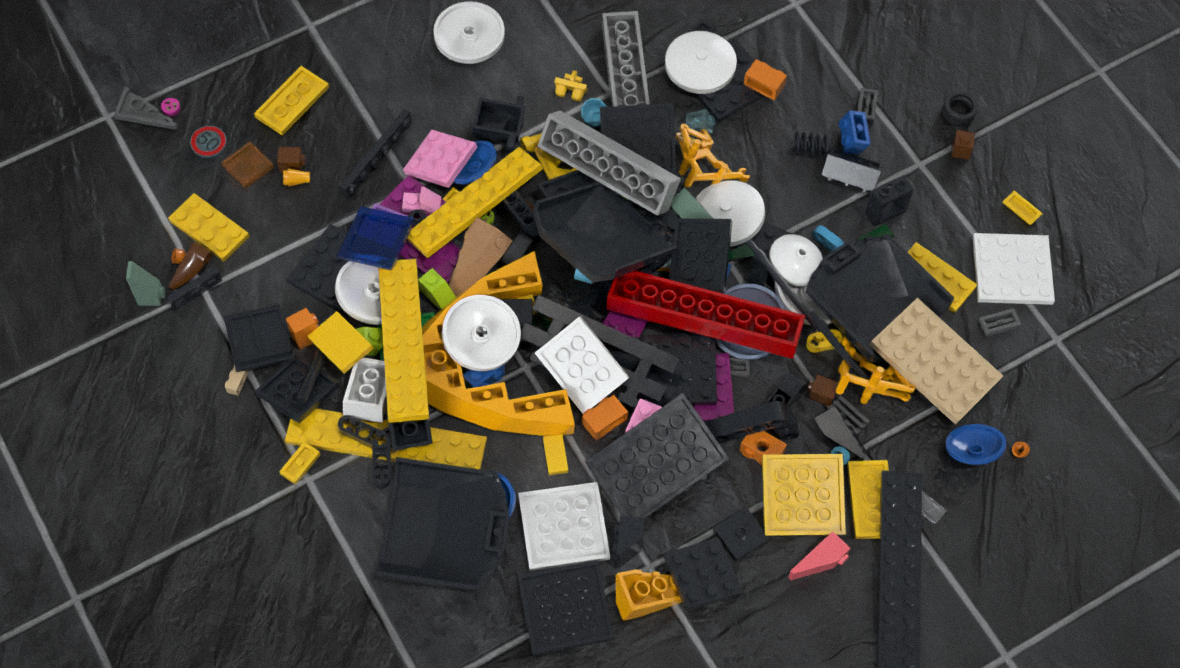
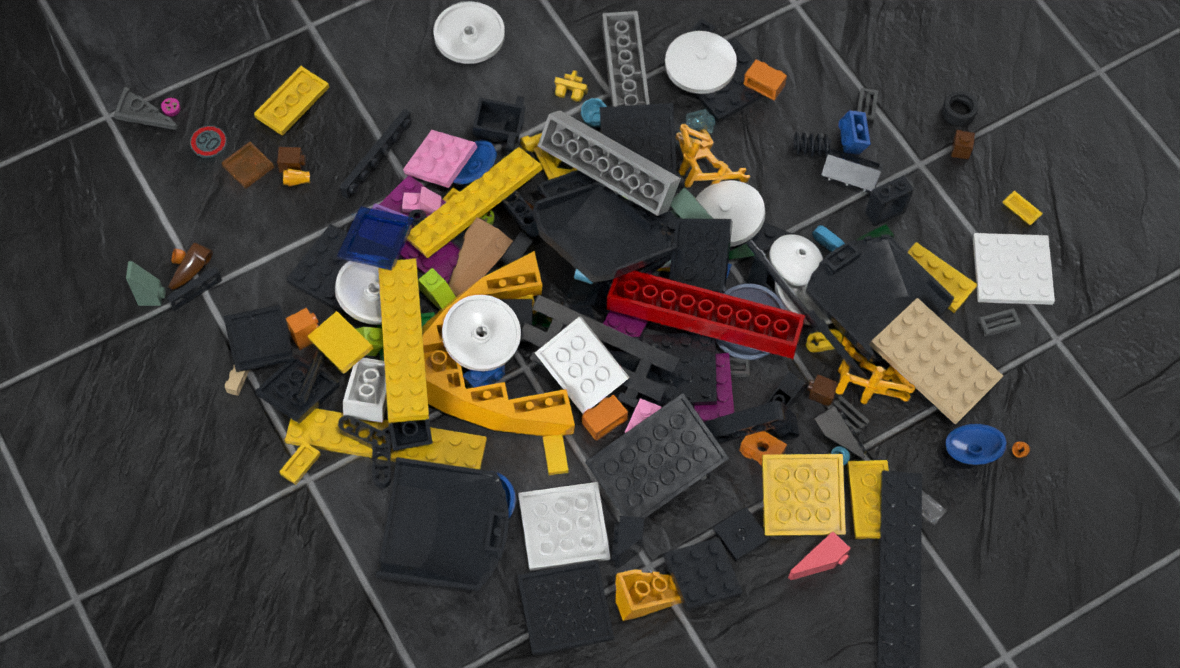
(209, 227): yellow plate -> none

